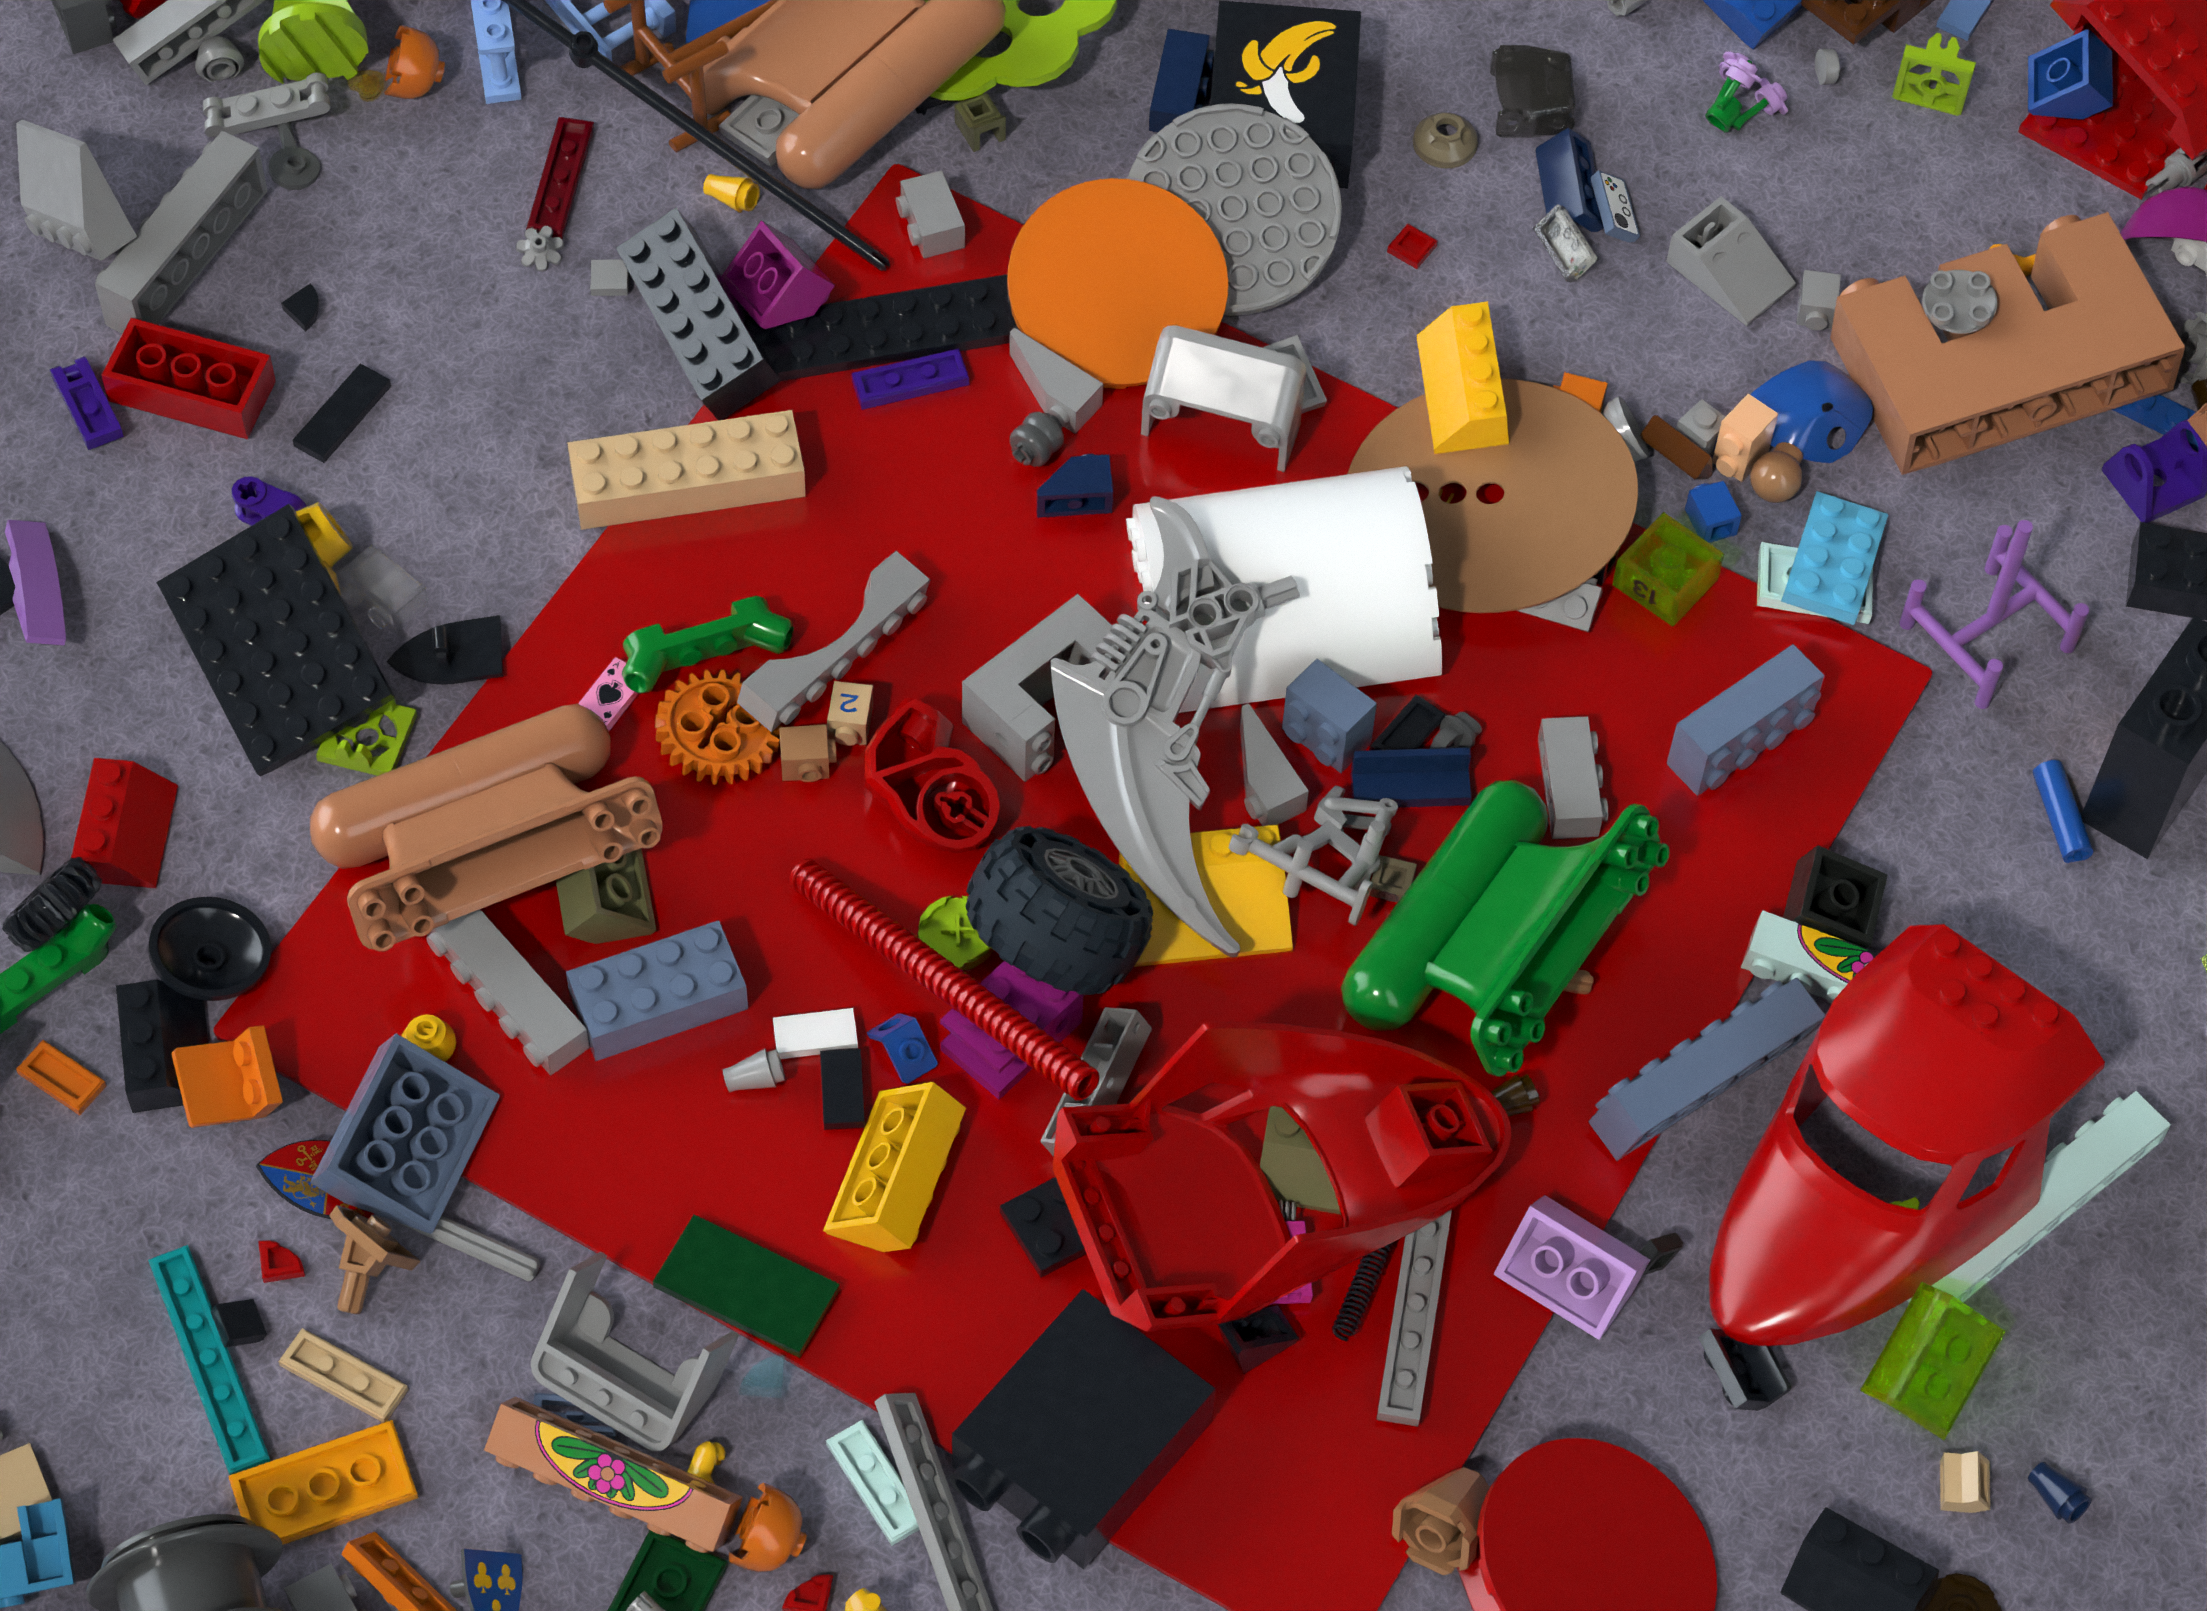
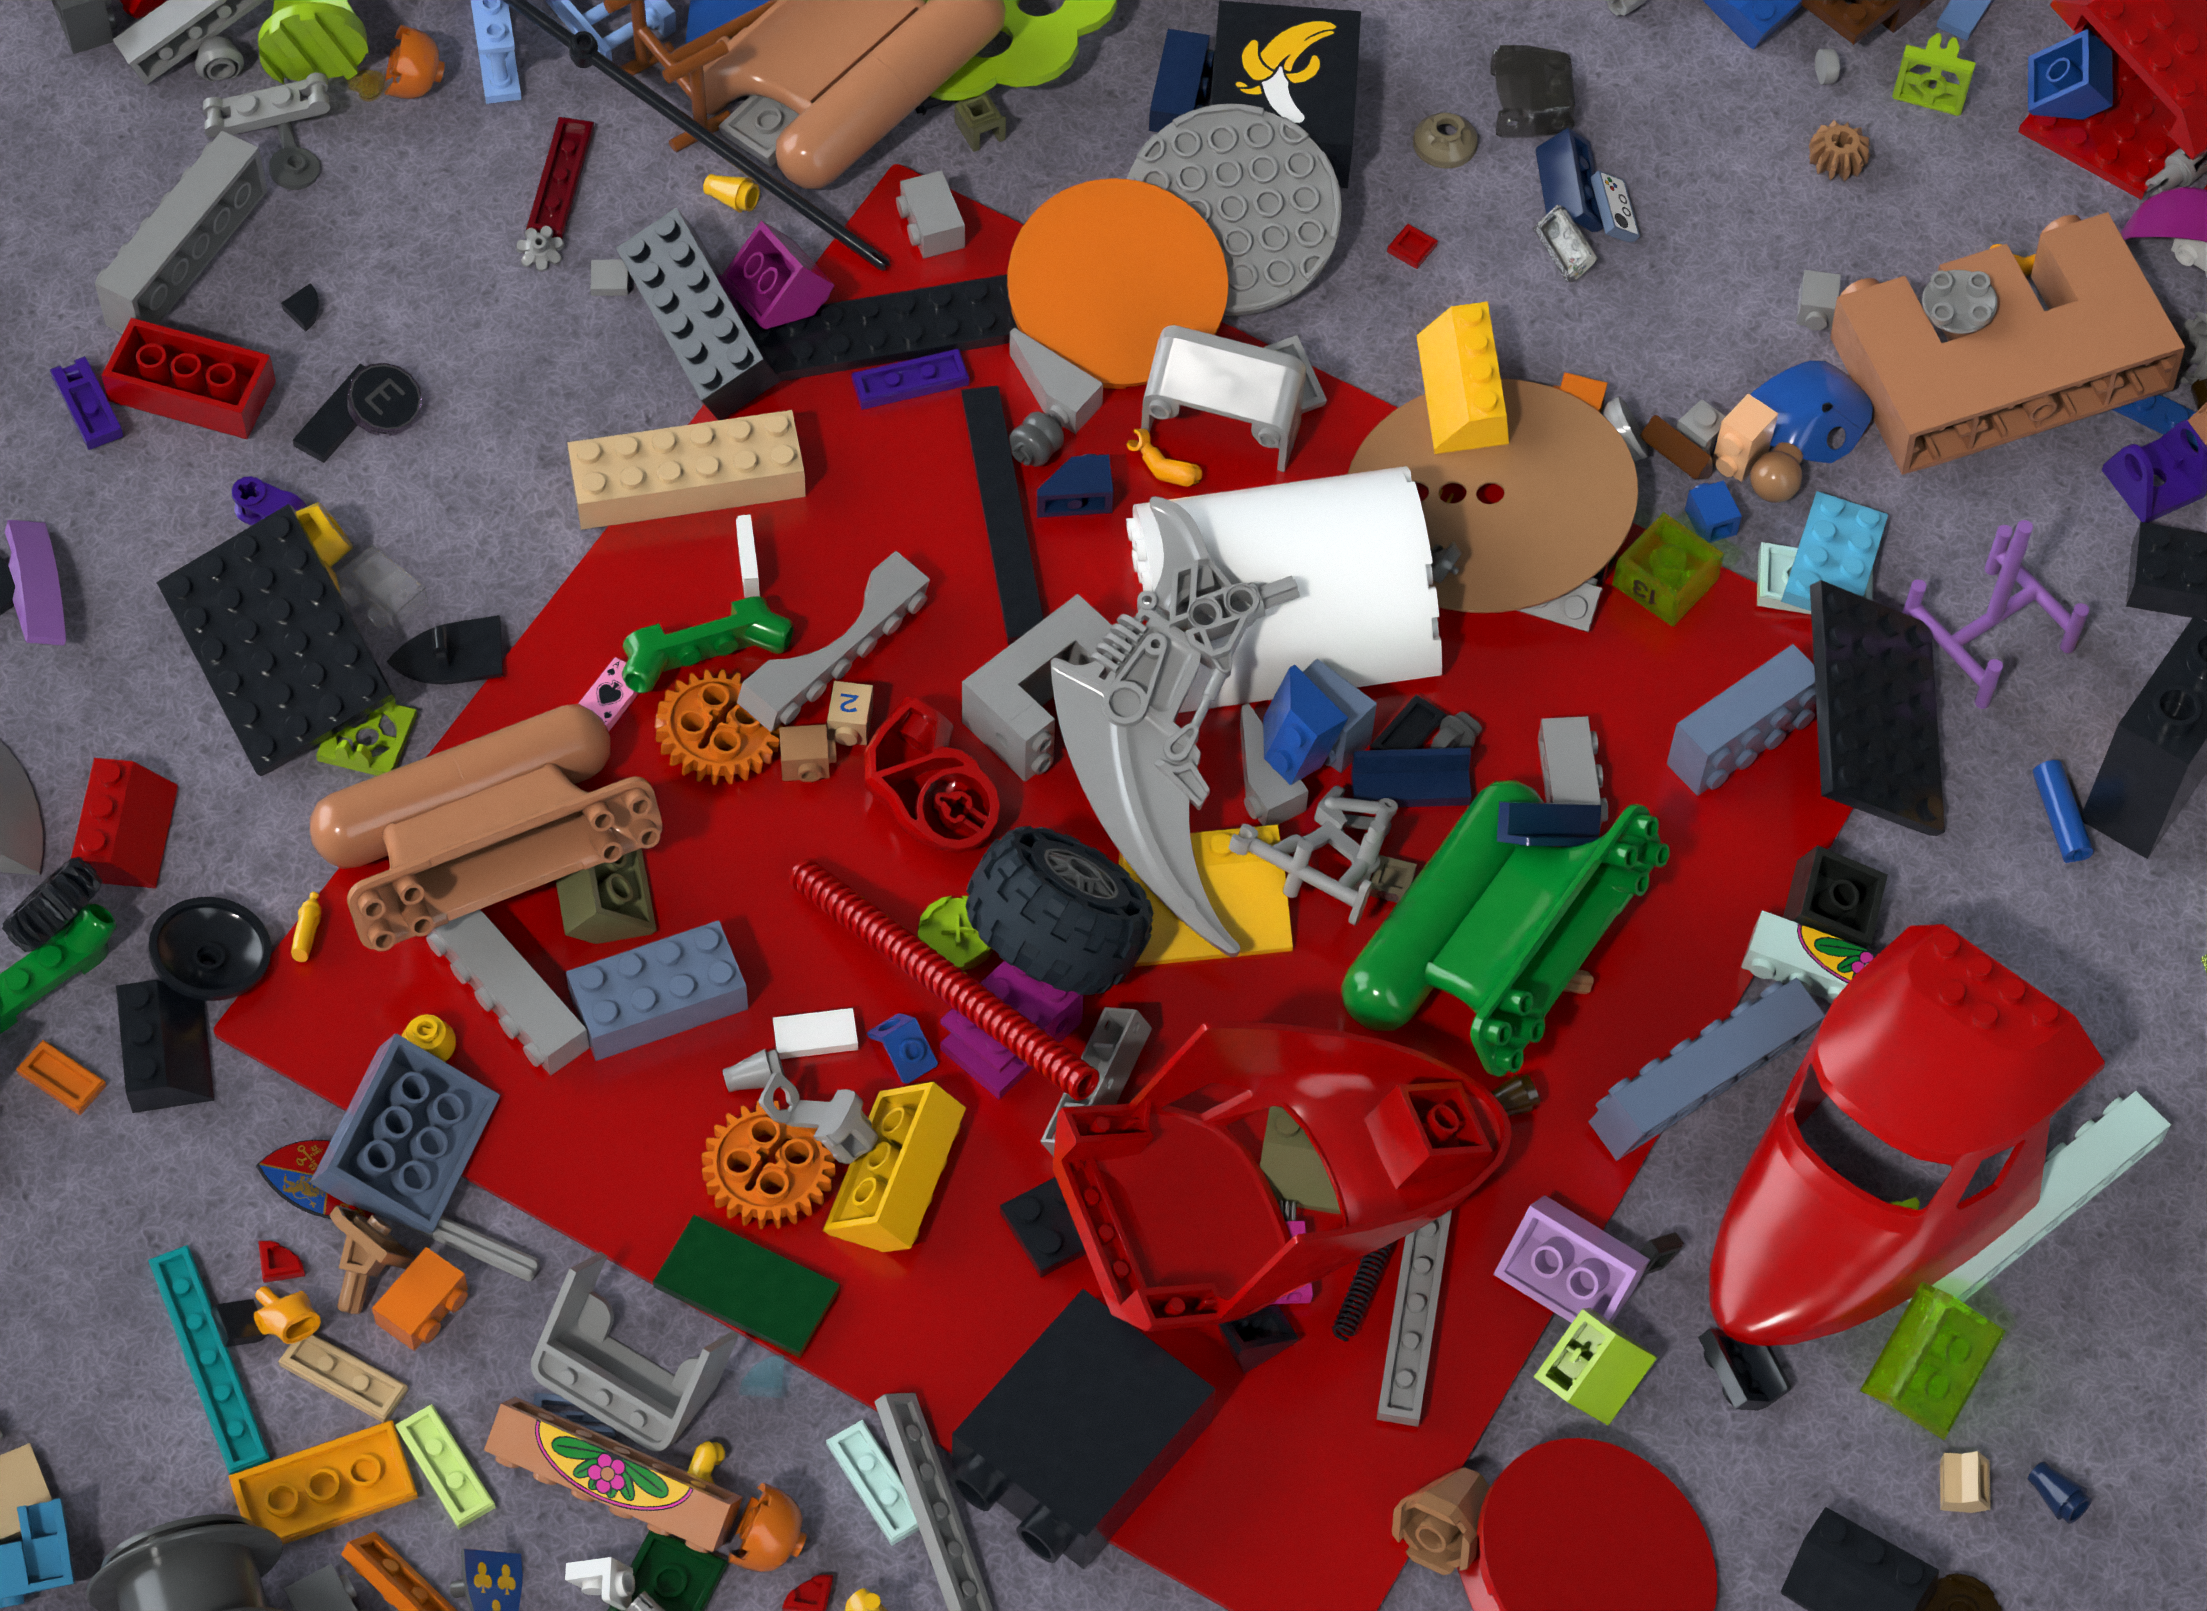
(68, 194): light grey slope -> none
(228, 1080): orange bracket -> none
(287, 1317): none -> light orange piece
(306, 927): none -> yellow piece
(384, 399): none -> black tile
(421, 1299): none -> orange brick
(445, 1466): none -> yellowish green tile
(604, 1578): none -> white bracket
(739, 1146): none -> orange gear
(747, 556): none -> white tile
(840, 1122): none -> light grey piece
(842, 1089): black tile -> none
(1002, 511): none -> black tile
(1164, 469): none -> light orange arm
(1300, 727): none -> blue slope
(1444, 561): none -> dark grey hat
(1548, 823): none -> dark blue panel
(1595, 1366): none -> lime slope
(1729, 261): light grey slope -> none
(1738, 72): plant -> none
(1839, 150): none -> medium nougat gear
(1876, 709): none -> black plate

